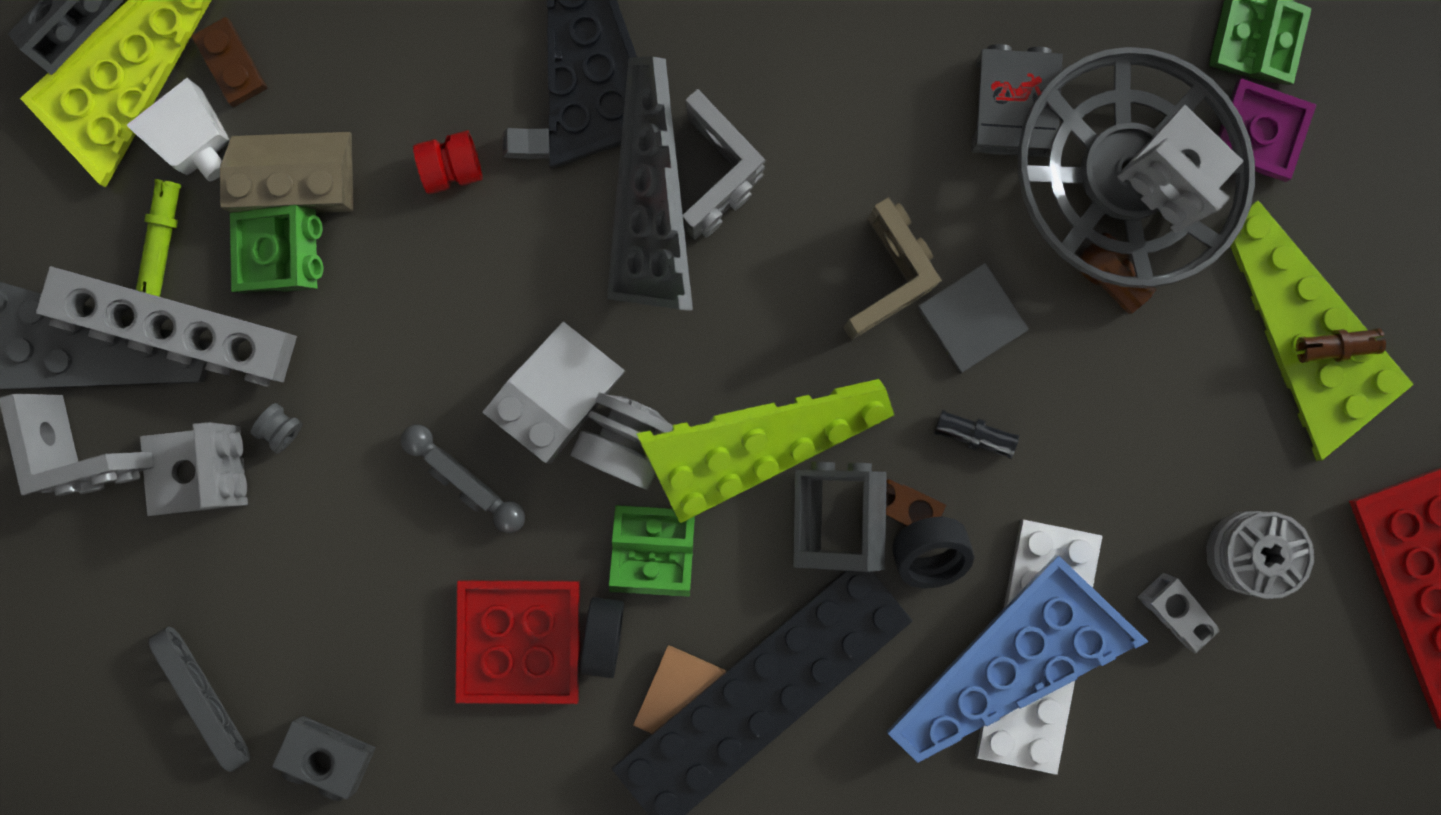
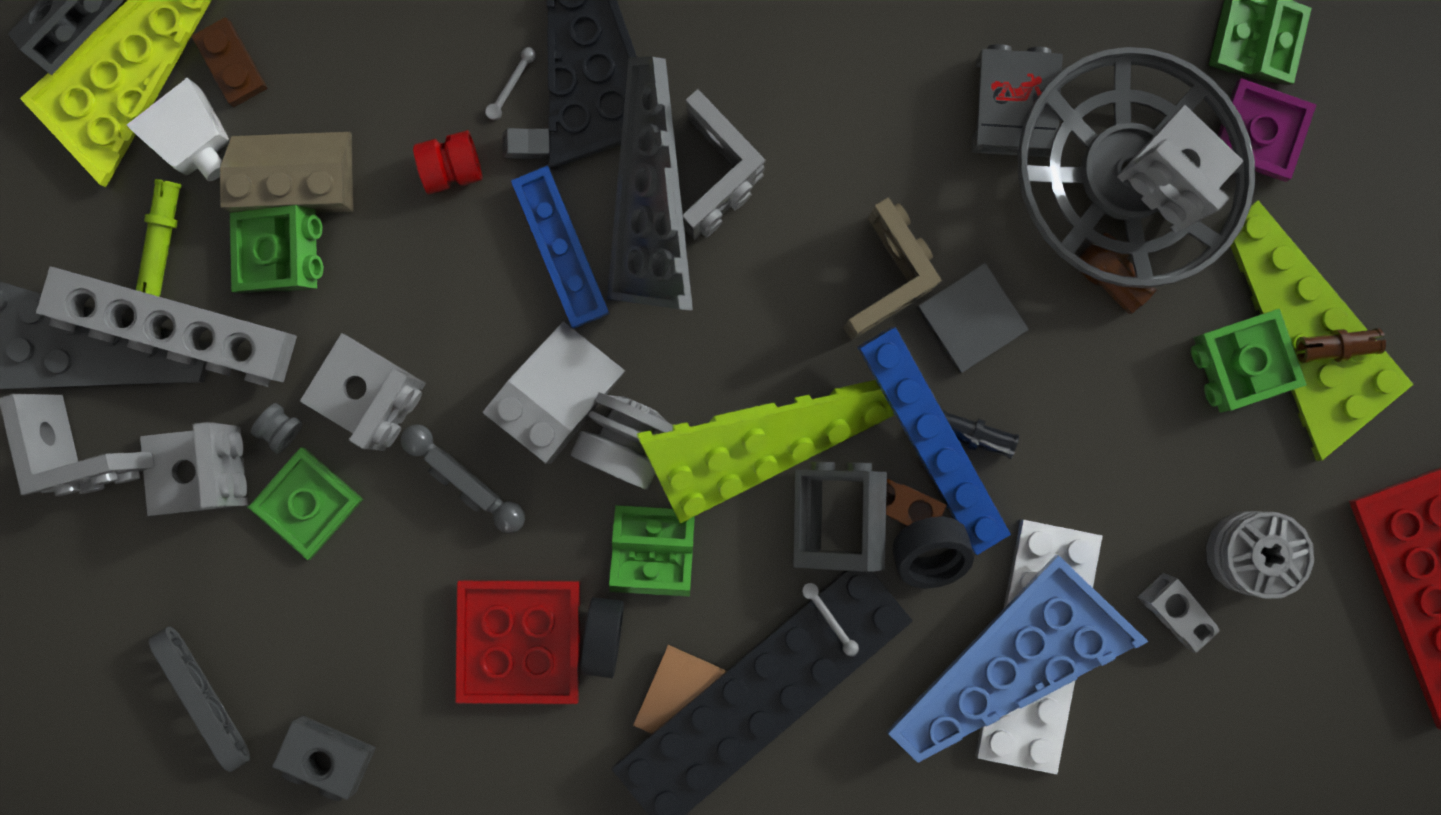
(305, 503): none -> bright green tile
(385, 404): none -> light grey bracket
(494, 110): none -> light grey hinge
(560, 247): none -> blue plate
(811, 592): none -> light grey hinge
(933, 438): none -> blue plate
(1248, 361): none -> bright green plate

